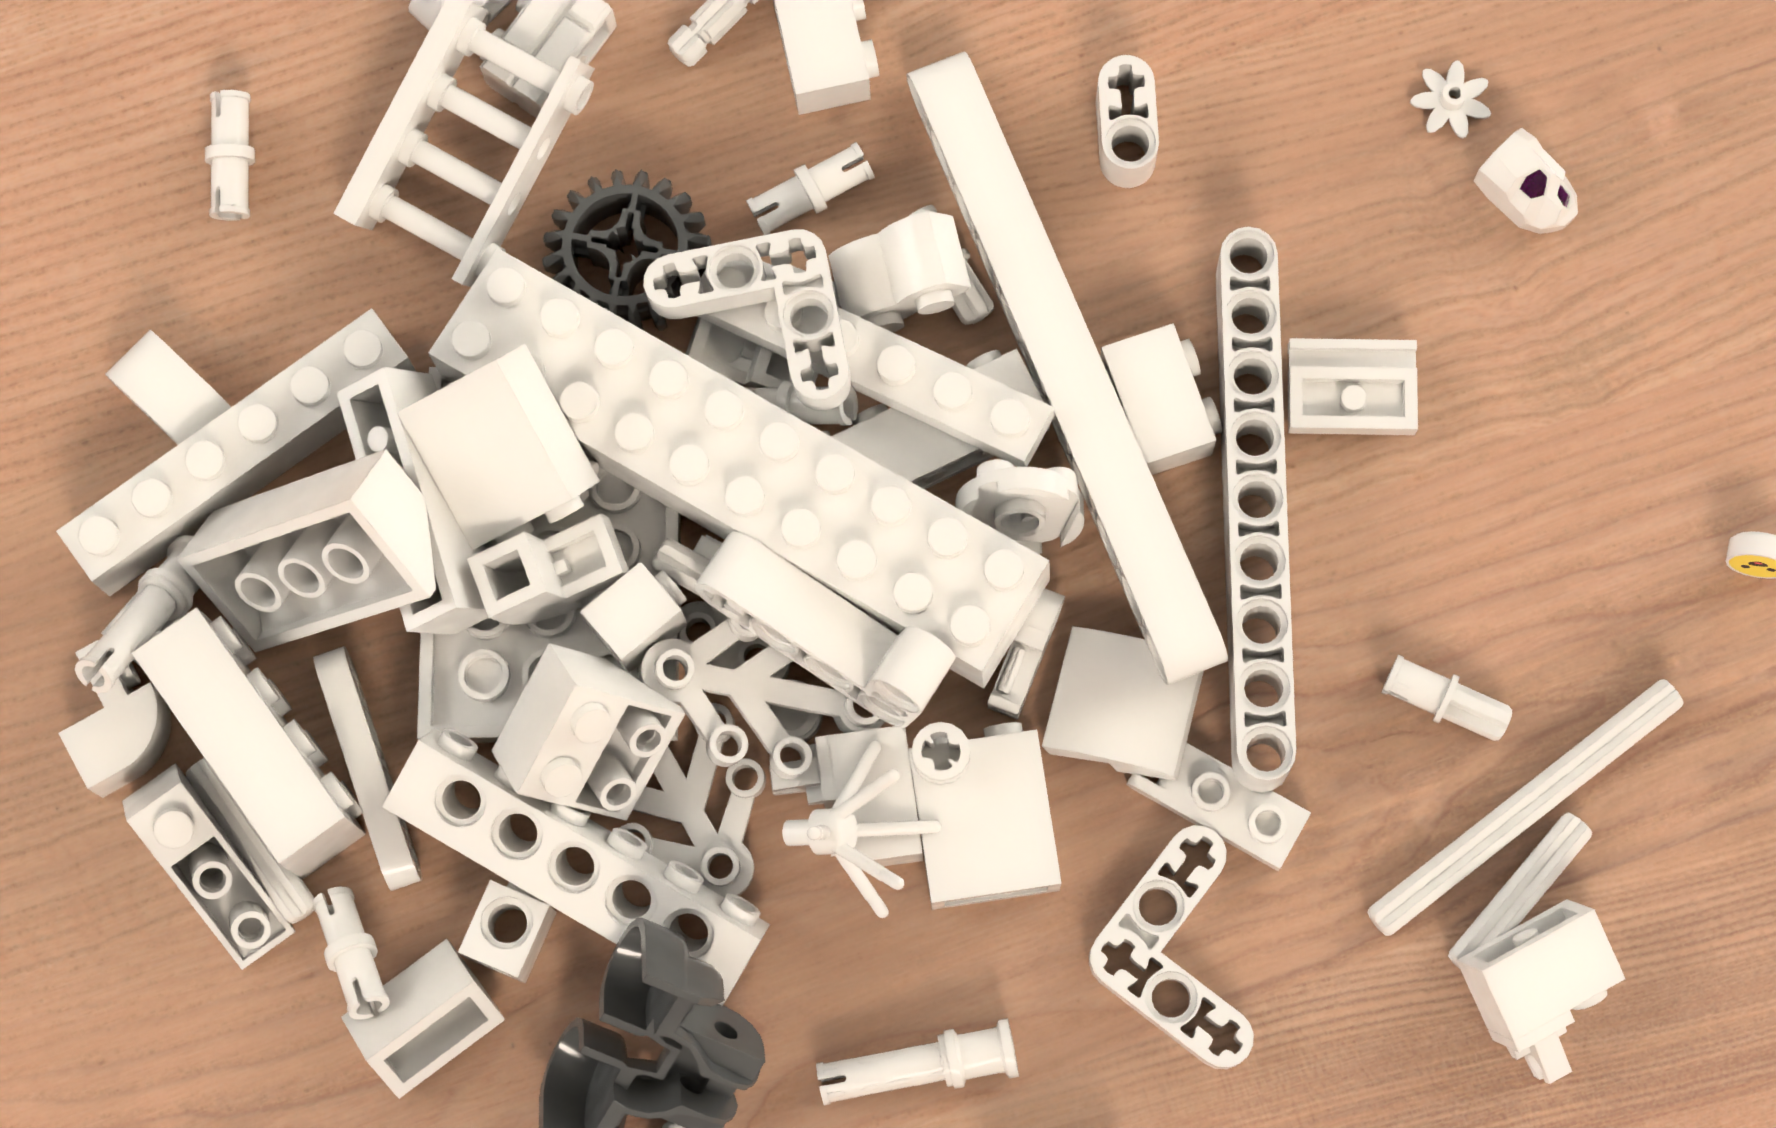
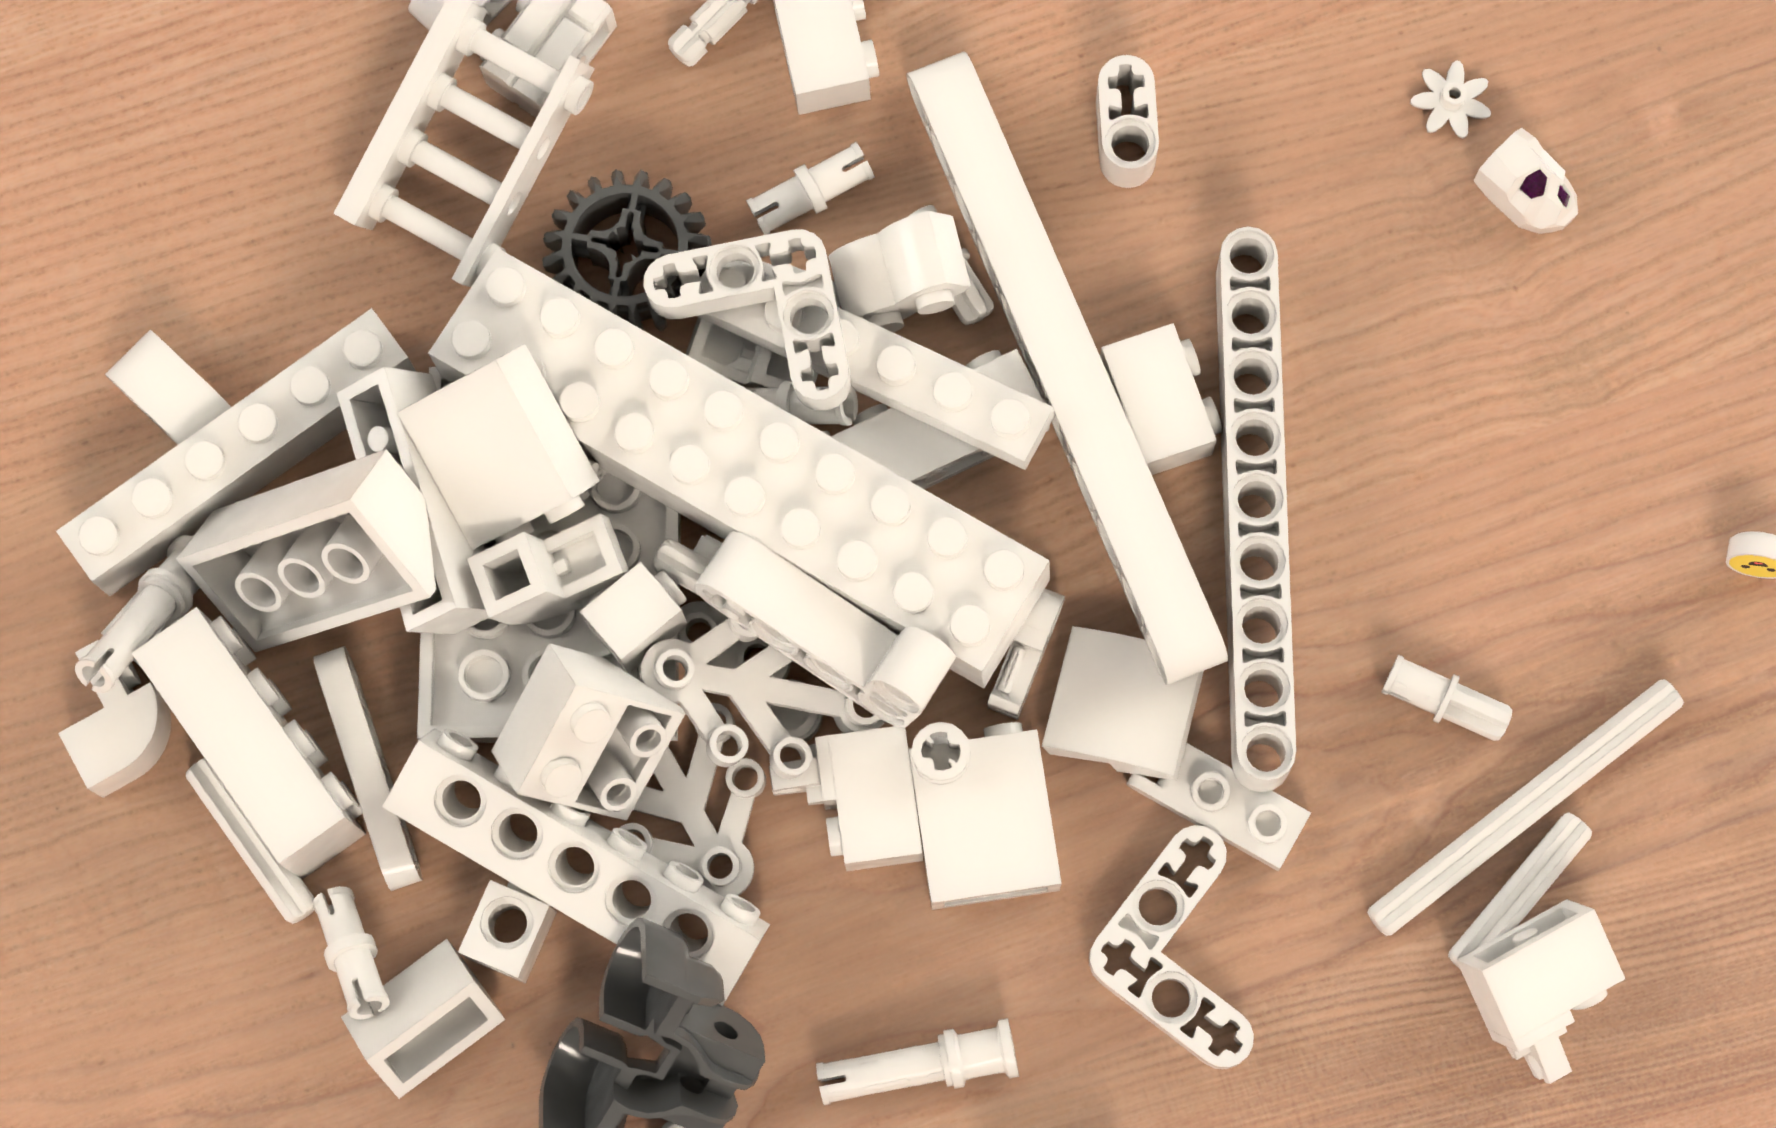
(205, 866): white slope -> none
(229, 155): white pin -> none
(837, 831): white plant -> none
(1025, 502): white plate -> none
(1352, 386): white plate -> none

